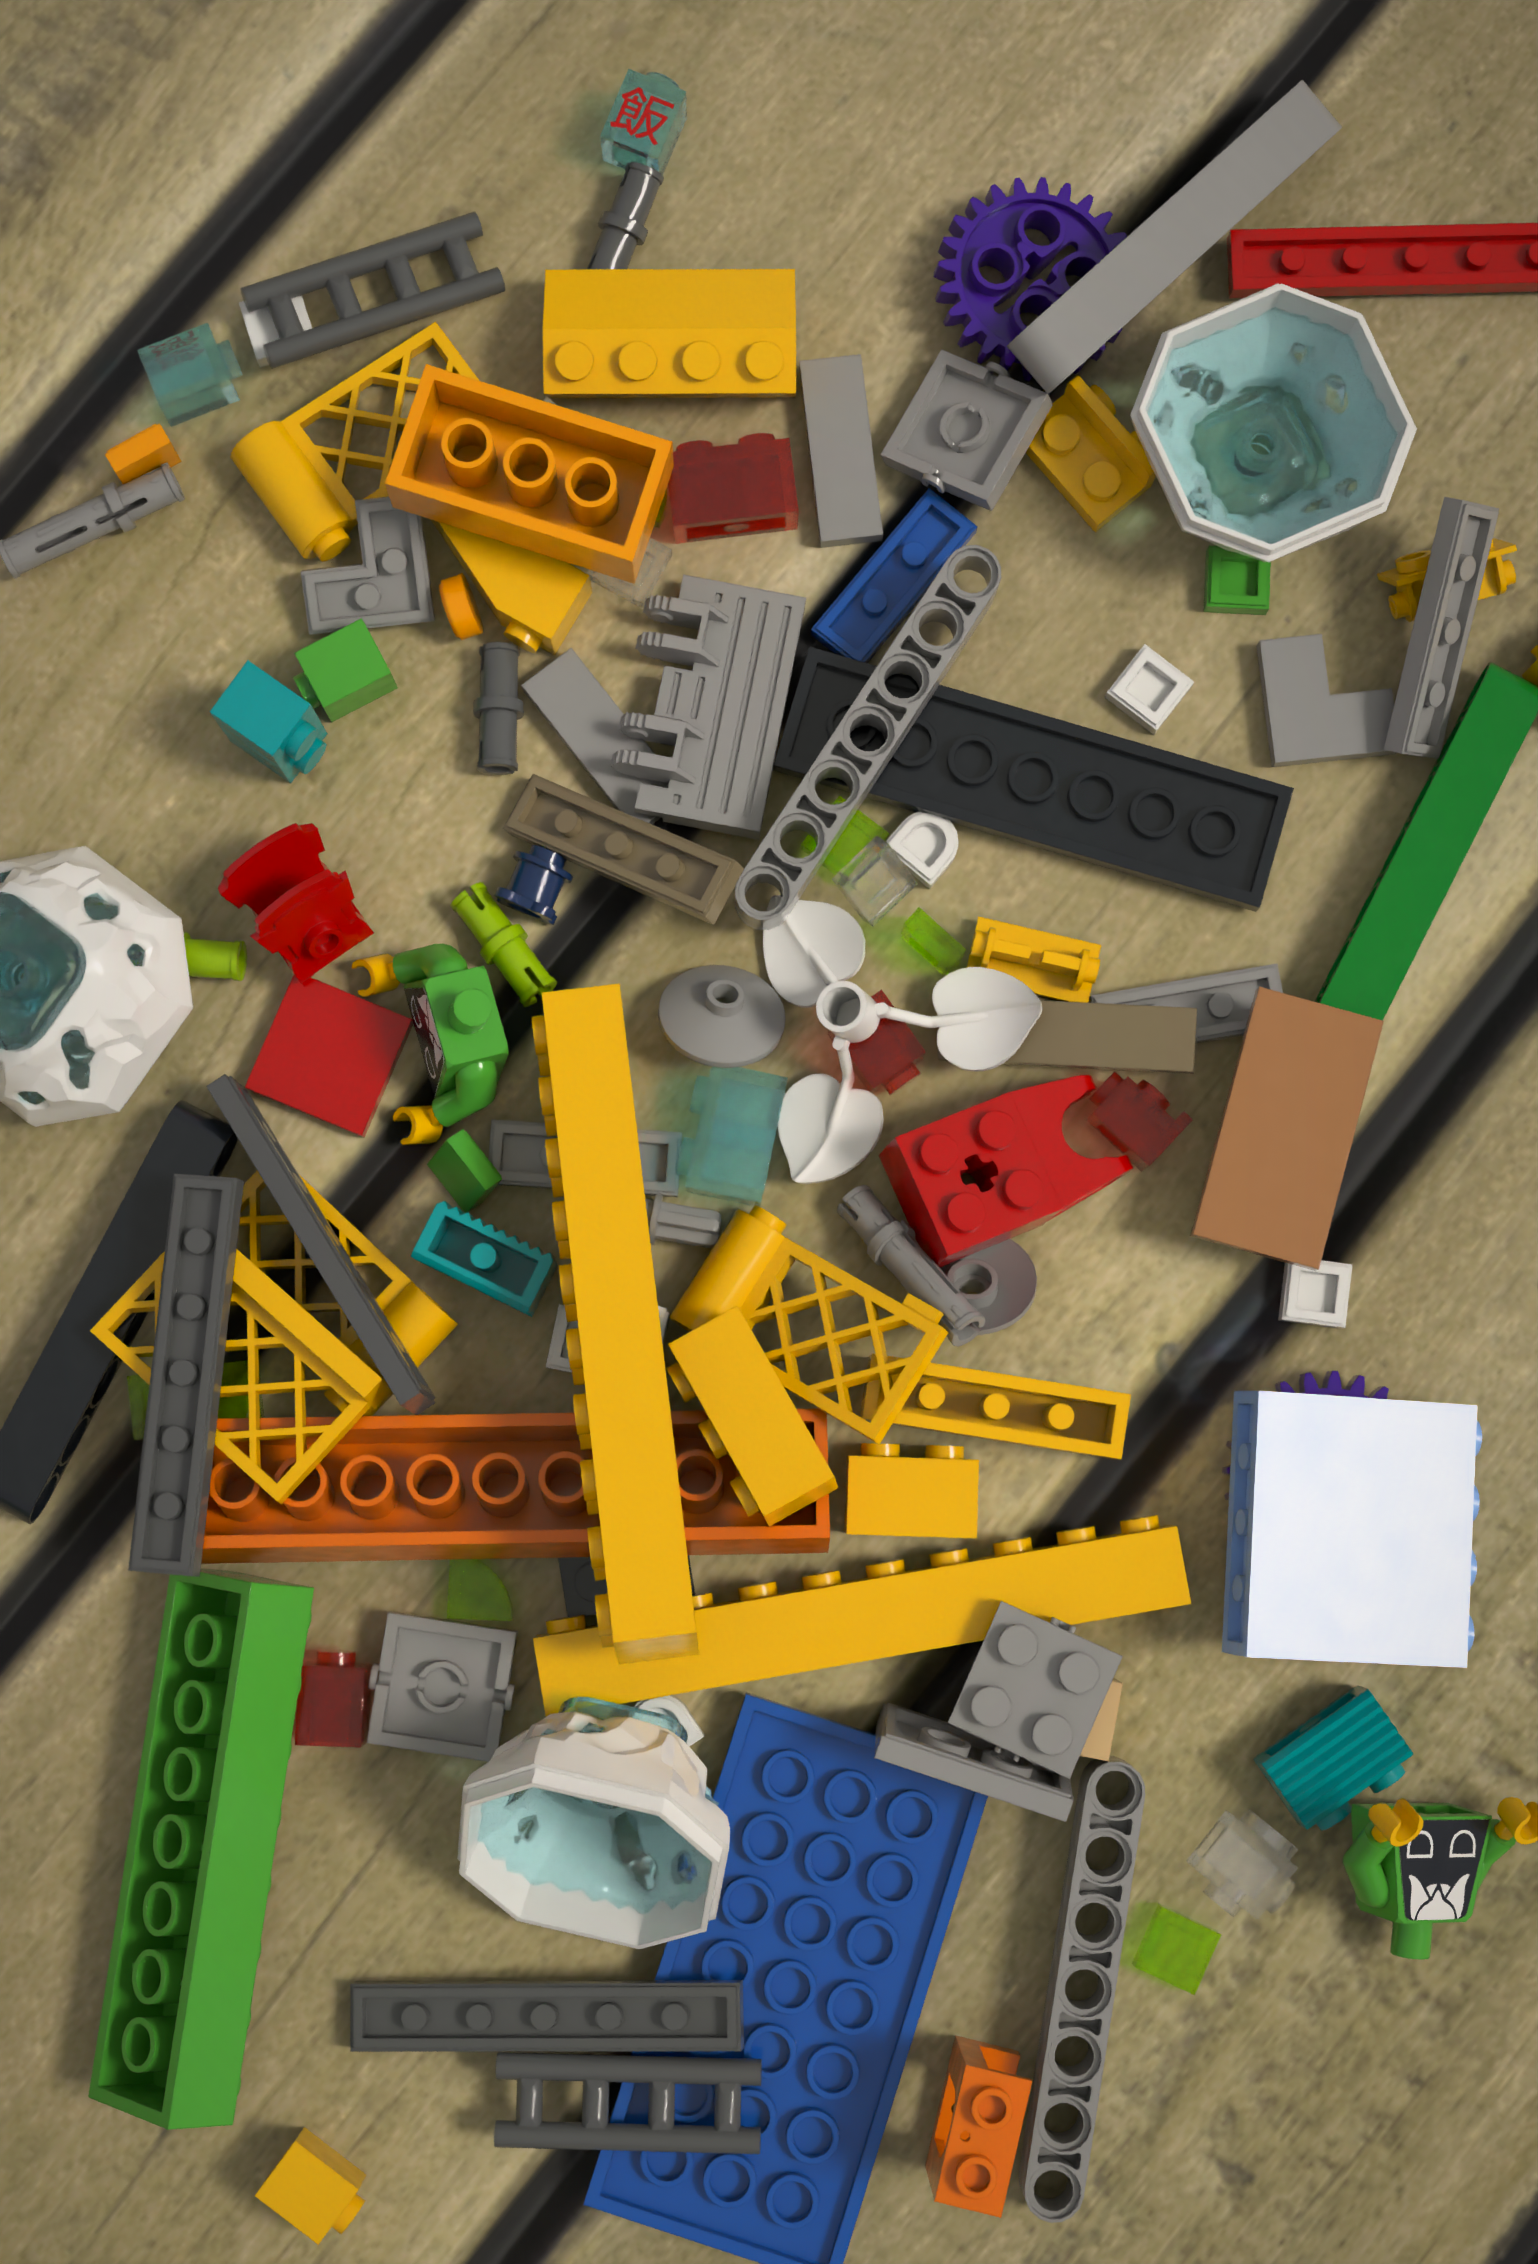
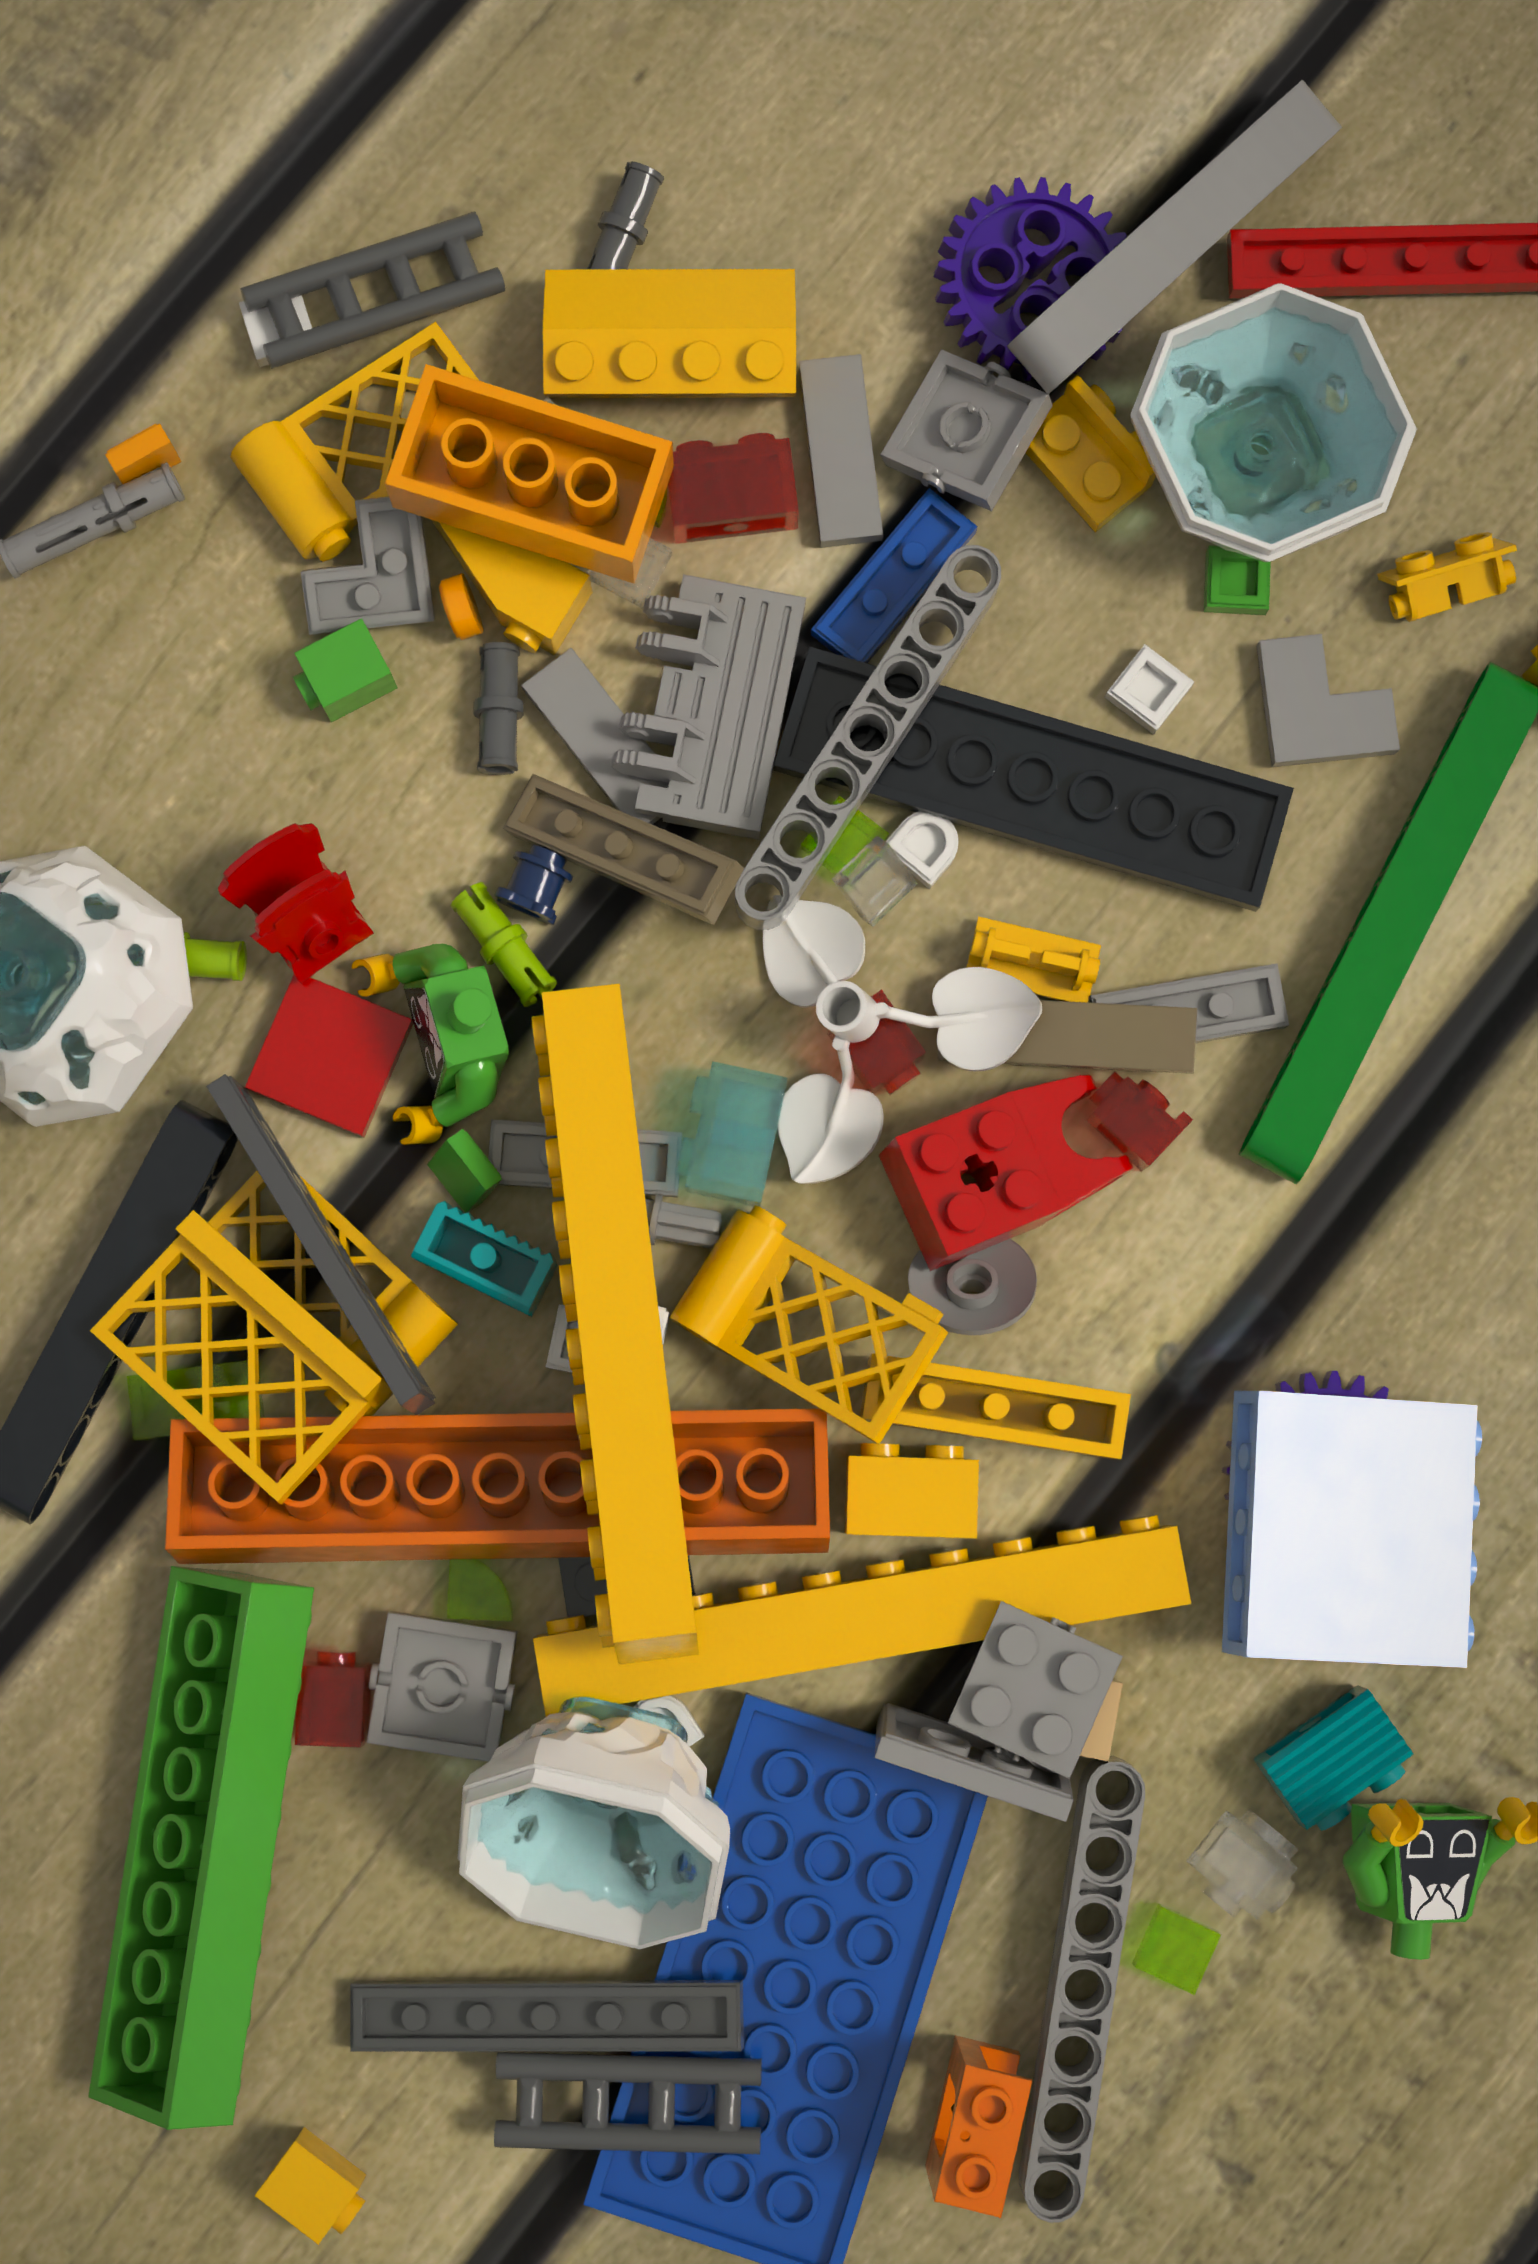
(186, 1375): dark grey tile -> none
(191, 373): clear light blue brick -> none
(270, 723): teal brick -> none
(644, 121): clear light blue brick -> none
(721, 1016): light grey dish -> none
(750, 1418): yellow brick -> none
(896, 1248): light grey pin -> none
(932, 942): clear neon green tile -> none
(1287, 1128): medium nougat tile -> none
(1316, 1295): white tile -> none
(1441, 628): light grey tile -> none

